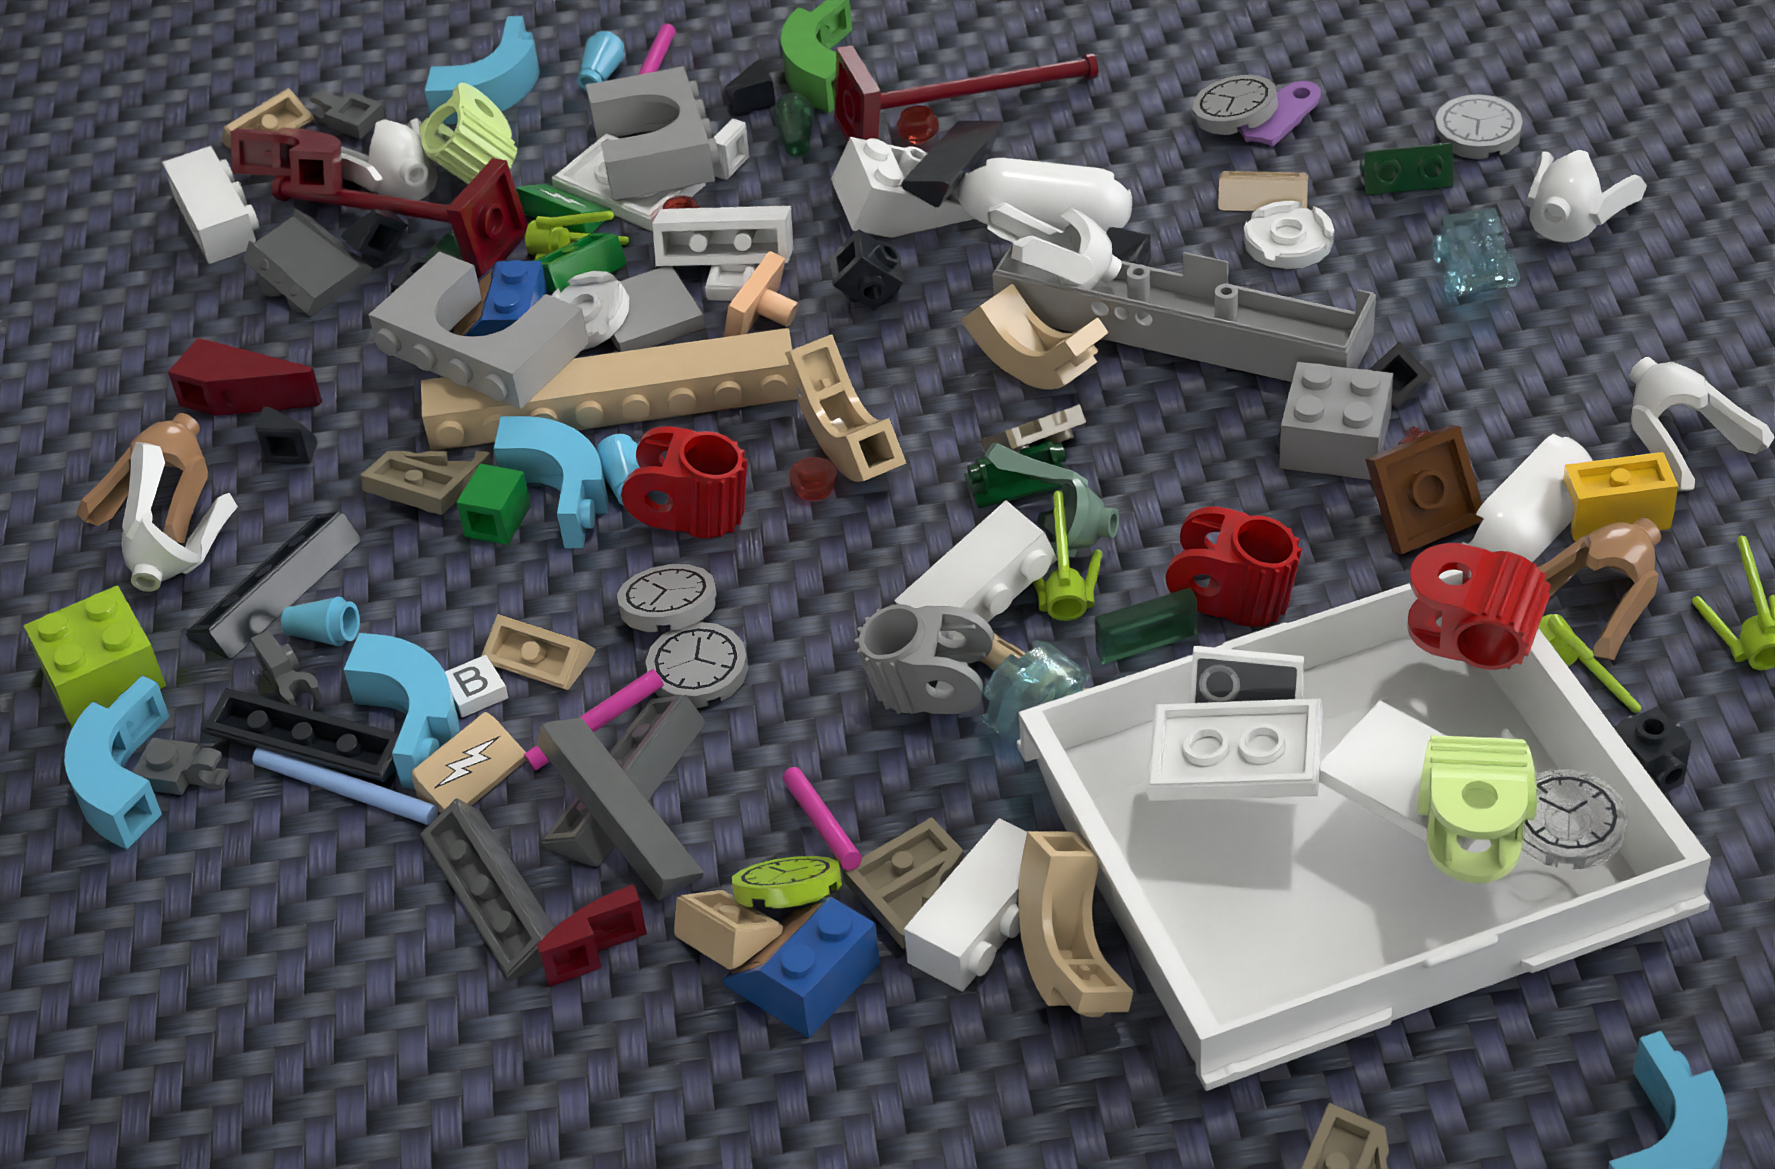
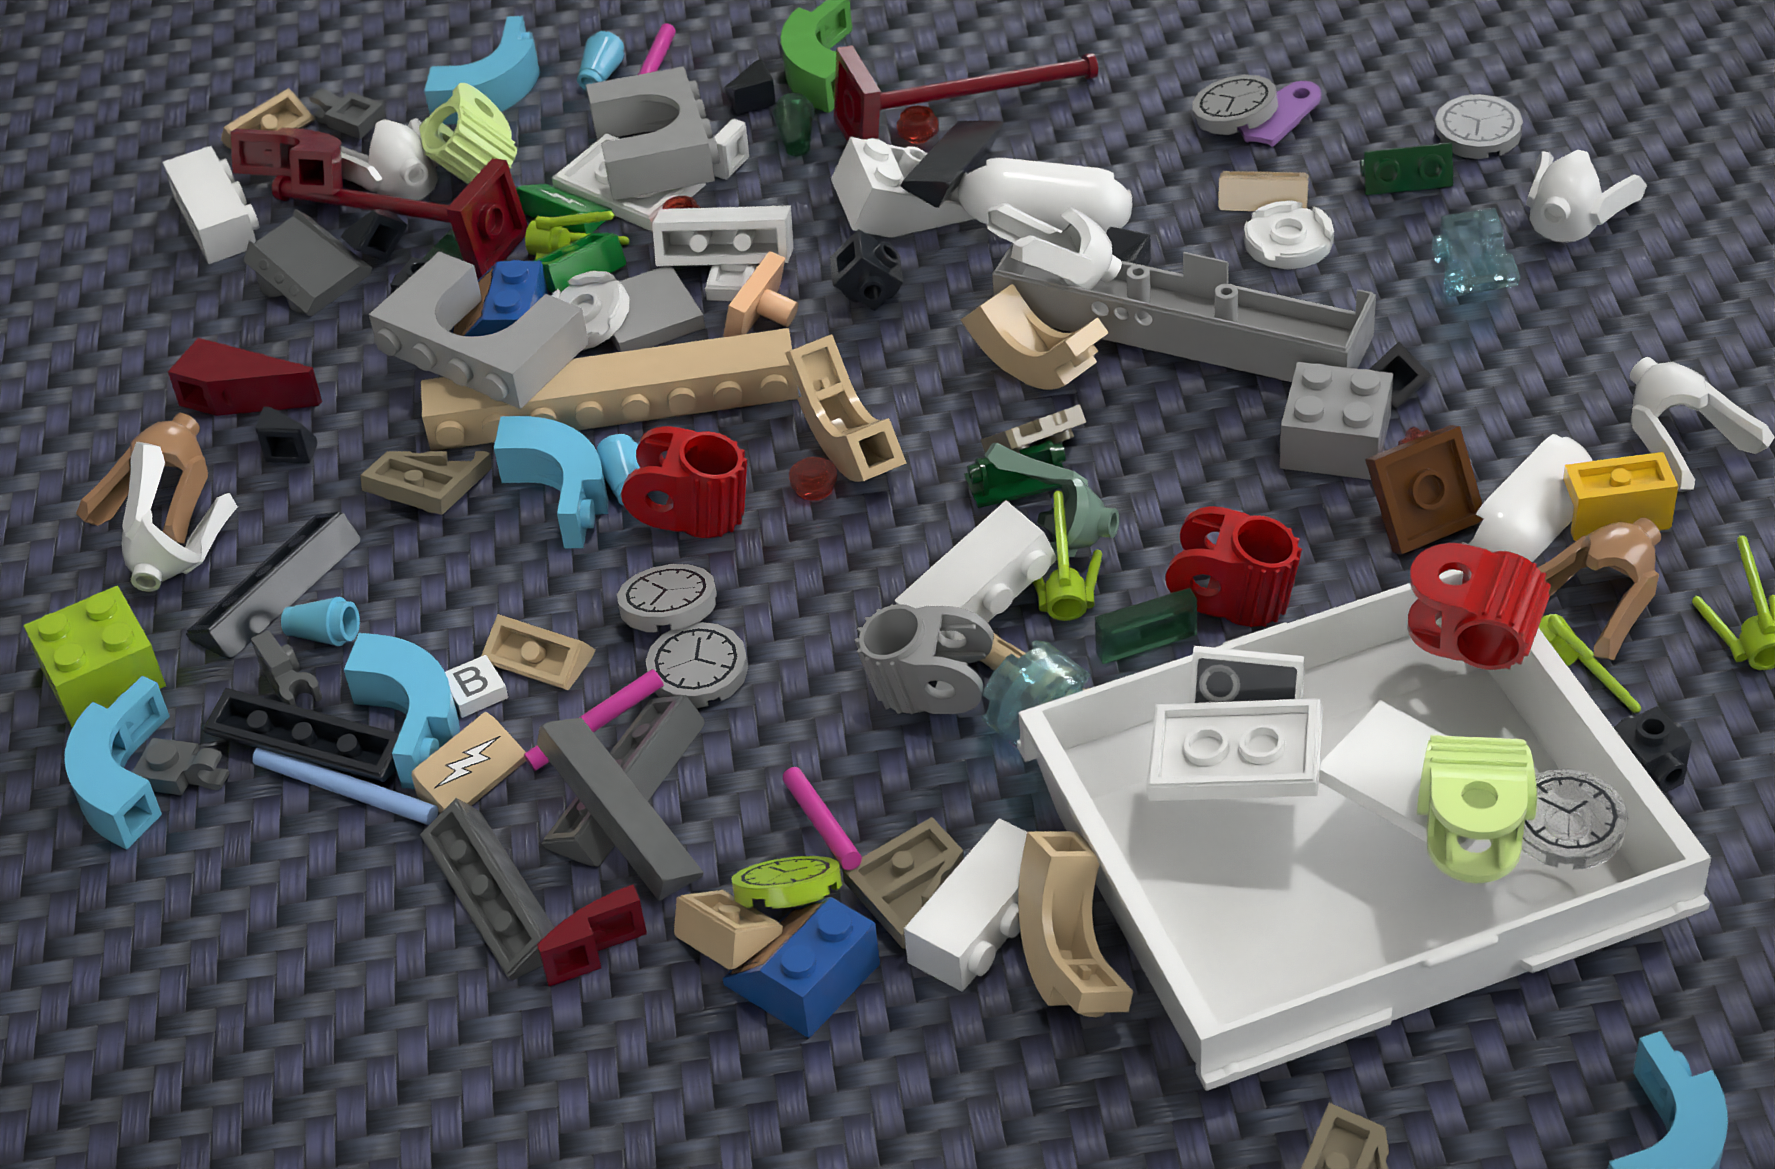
(494, 504): green brick -> none

